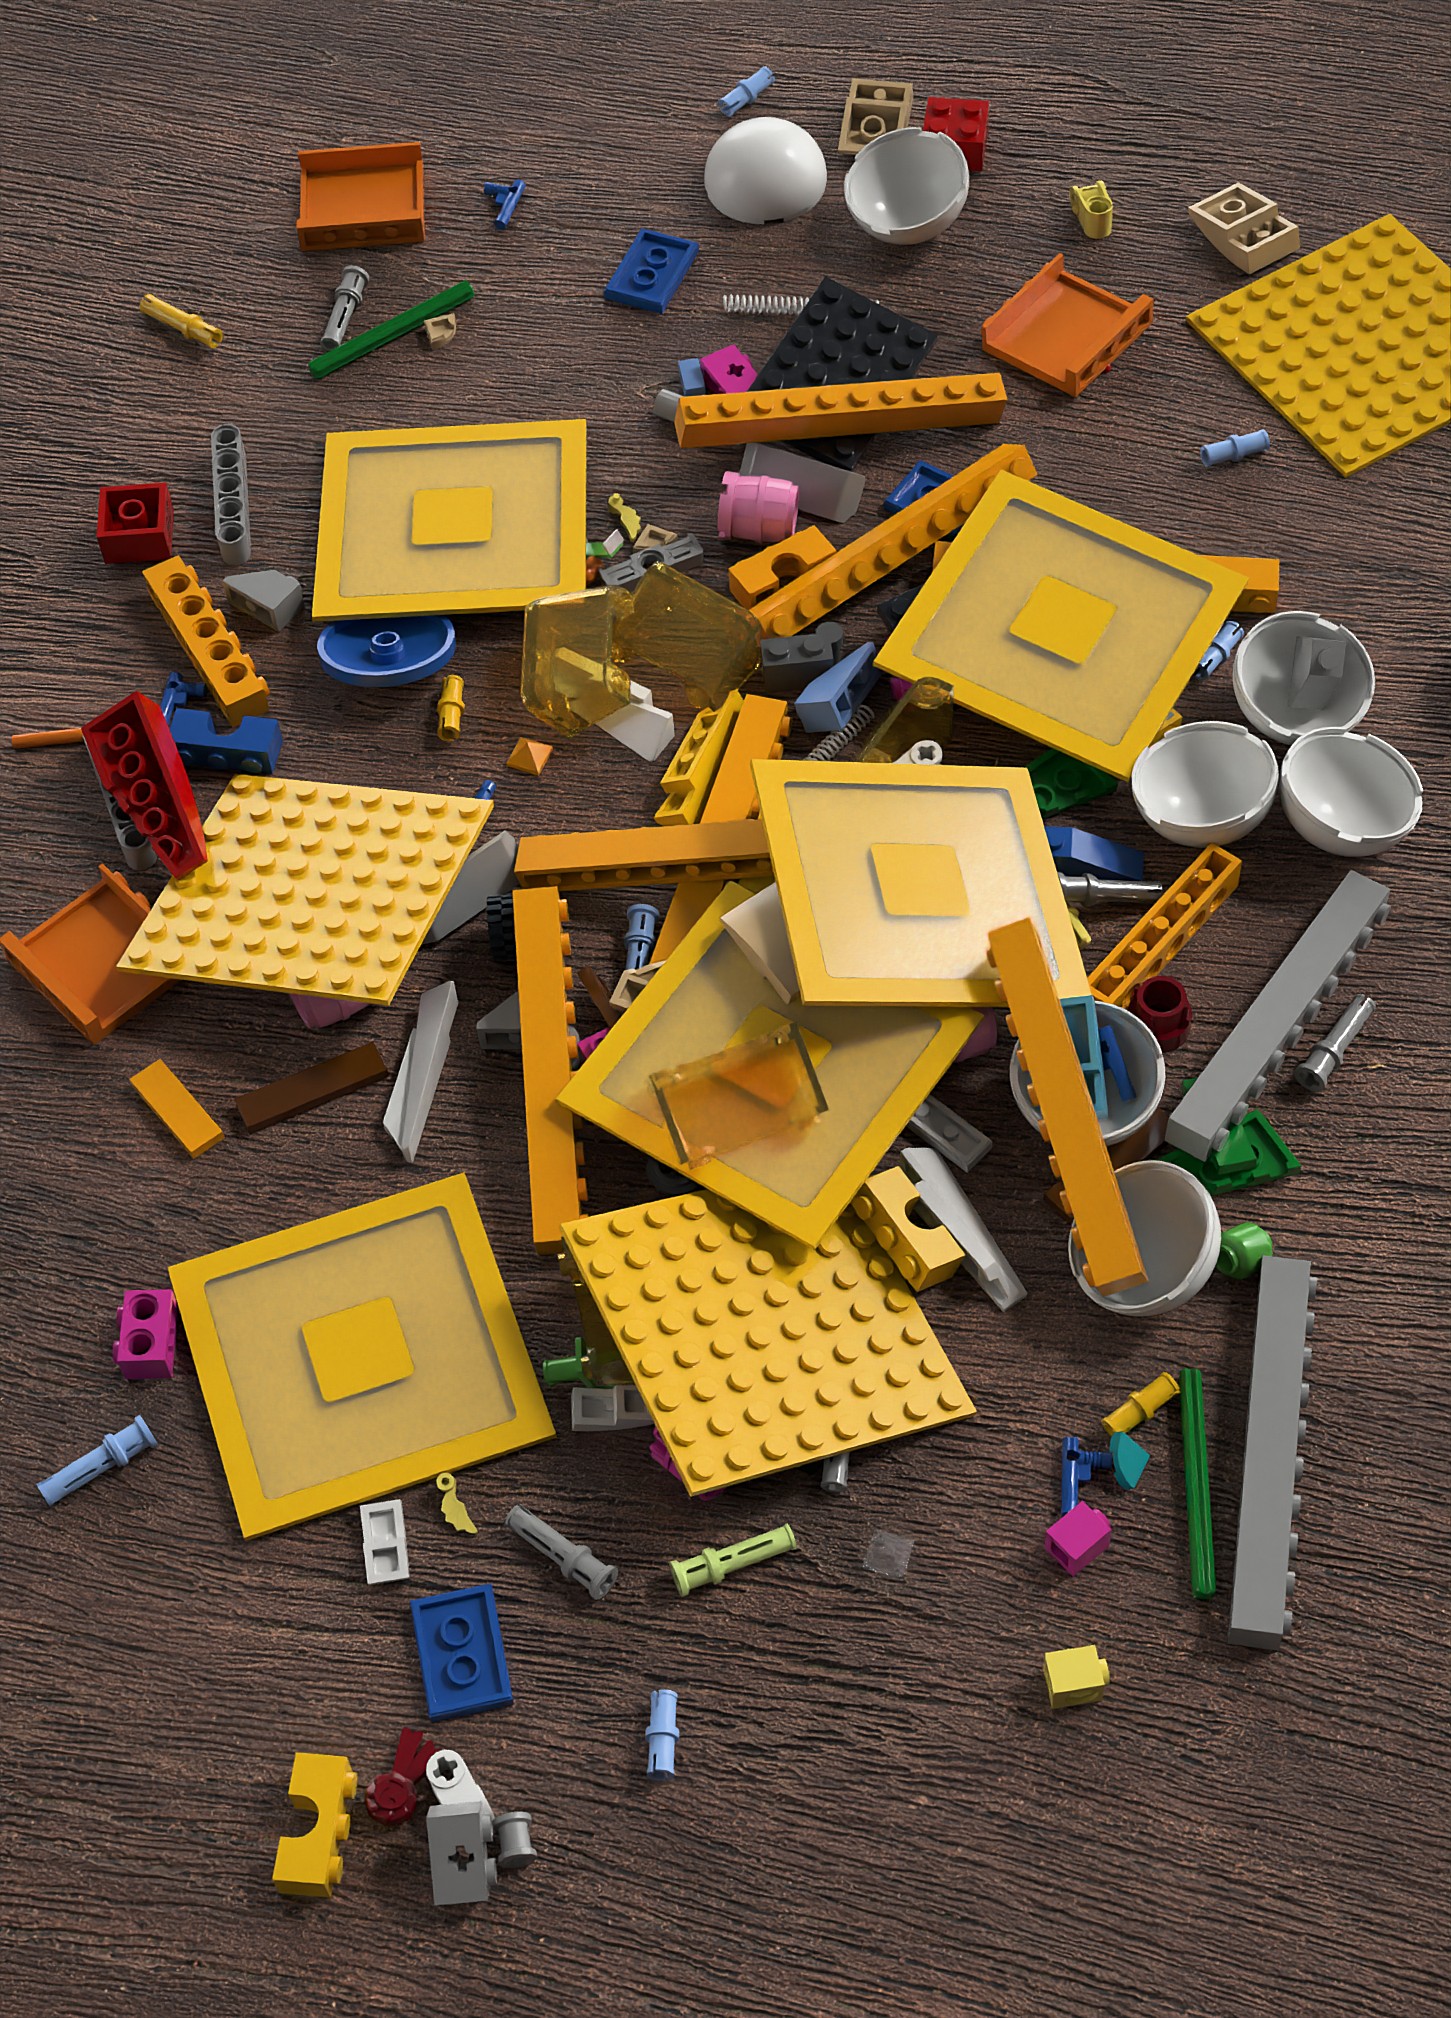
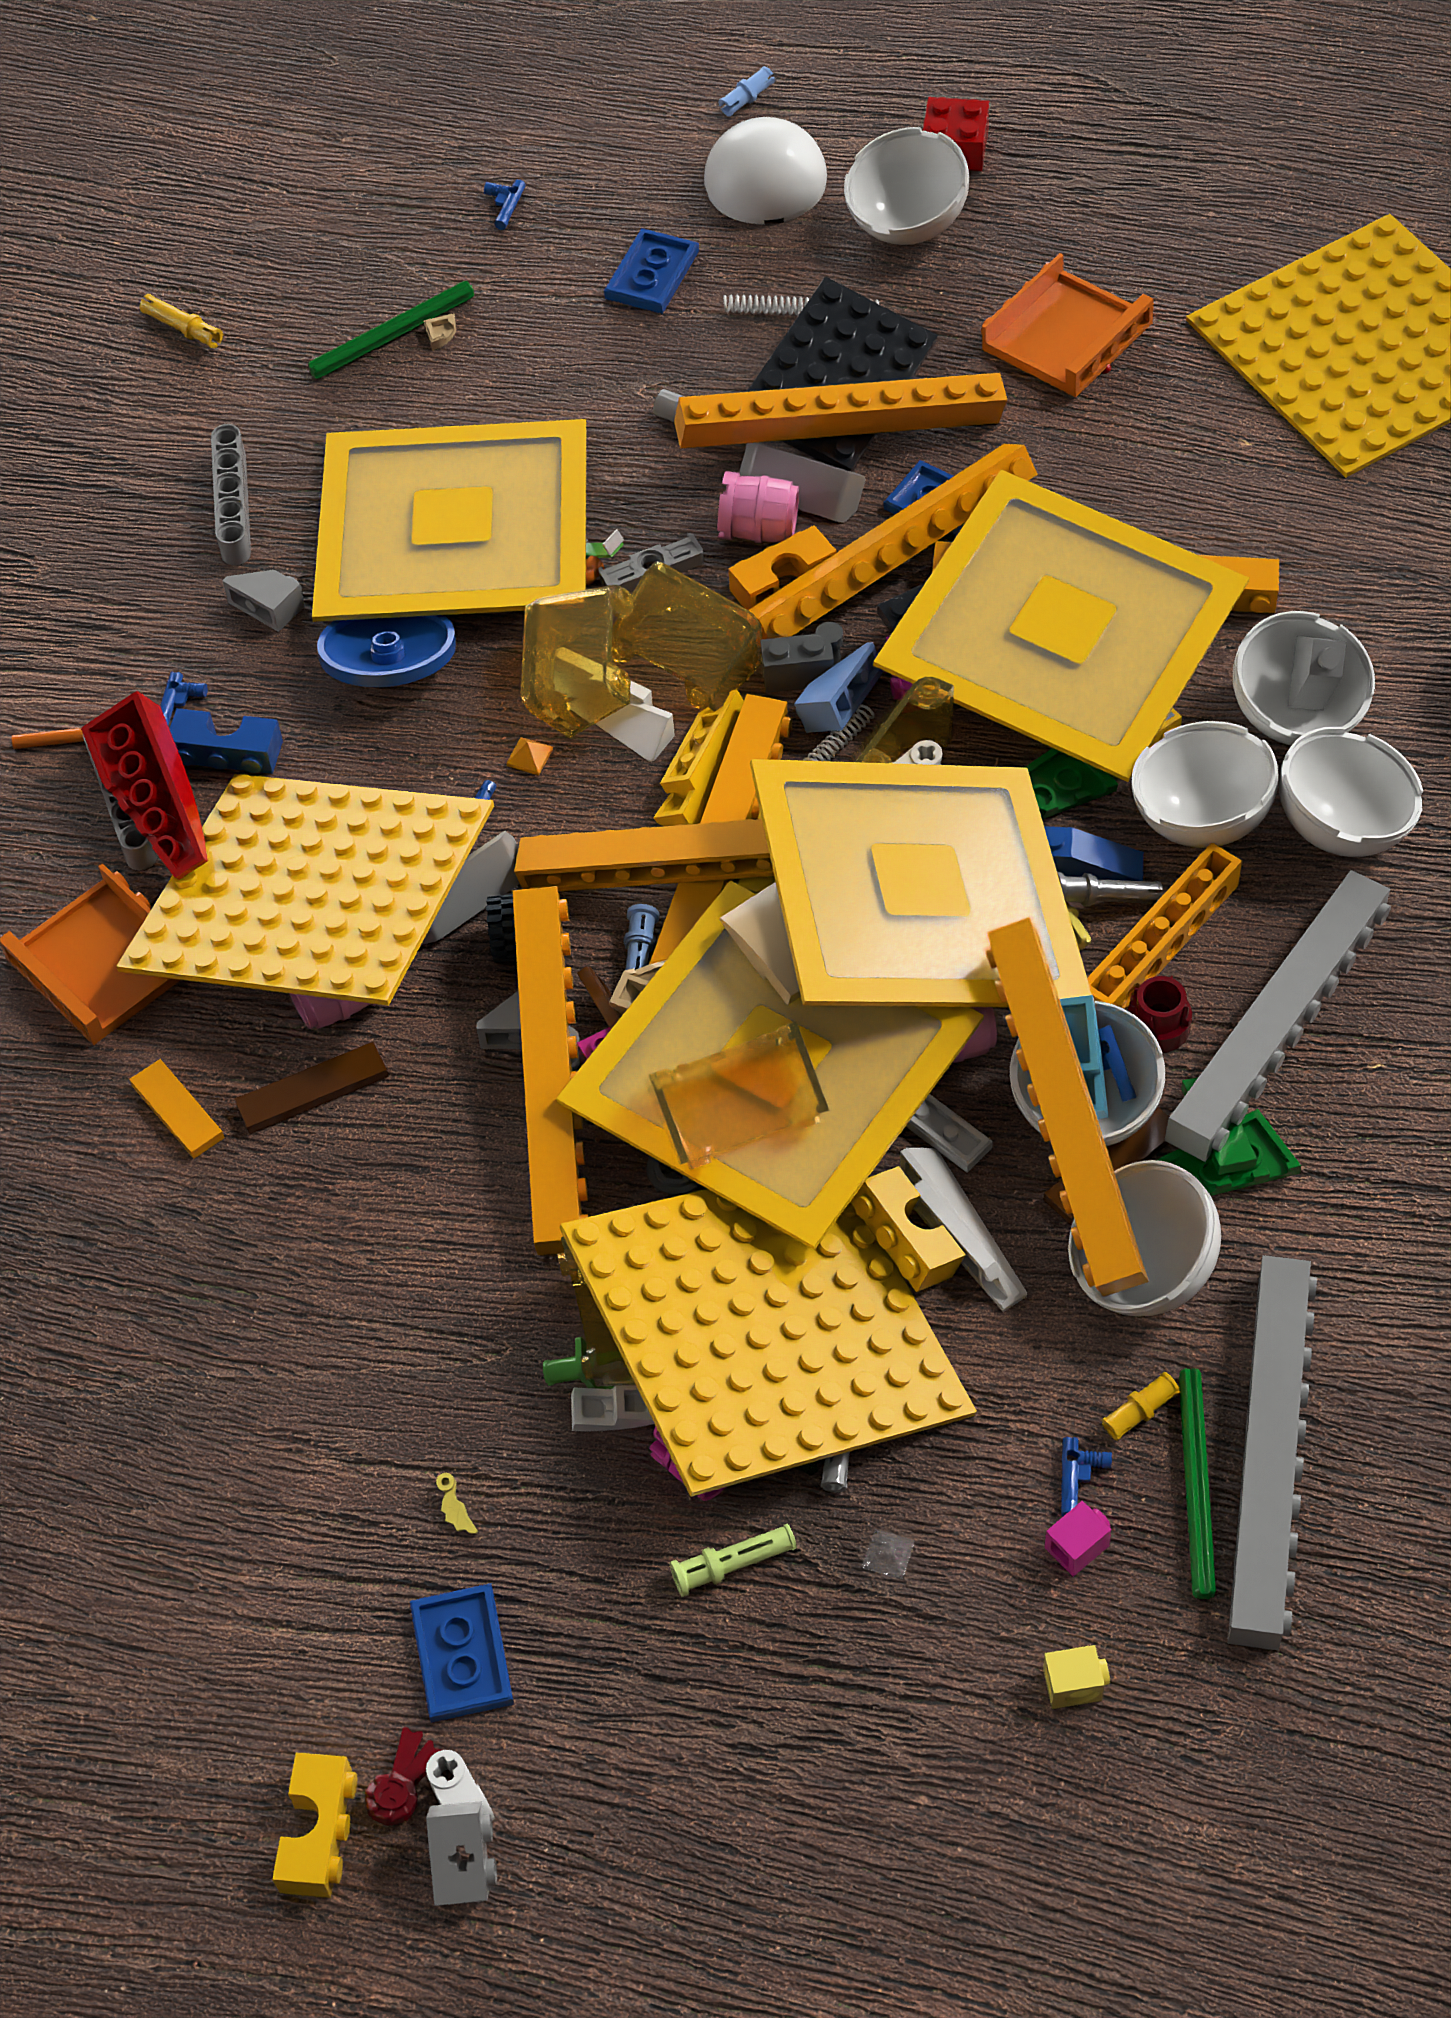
(114, 1451): light blue pin -> none
(135, 523): red brick -> none
(154, 1333): dark pink brick -> none
(206, 640): light orange brick -> none
(347, 298): light grey pin -> none
(358, 1355): baseplate -> none
(361, 196): orange panel -> none
(384, 1542): white slope -> none
(421, 1069): white wedge -> none
(450, 708): yellow pin -> none
(514, 1839): light grey bush -> none
(574, 1560): light grey pin -> none
(629, 519): light yellow piece -> none
(653, 536): tan tile -> none
(662, 1735): light blue pin -> none
(691, 377): medium blue piece -> none
(727, 371): dark pink brick -> none
(872, 111): tan slope -> none
(1093, 209): light yellow piece -> none
(1128, 1460): teal tile -> none
(1219, 649): light blue pin -> none
(1234, 448): light blue pin -> none
(1243, 1250): bright green head -> none
(1245, 227): tan slope -> none
(1328, 1053): light grey pin -> none

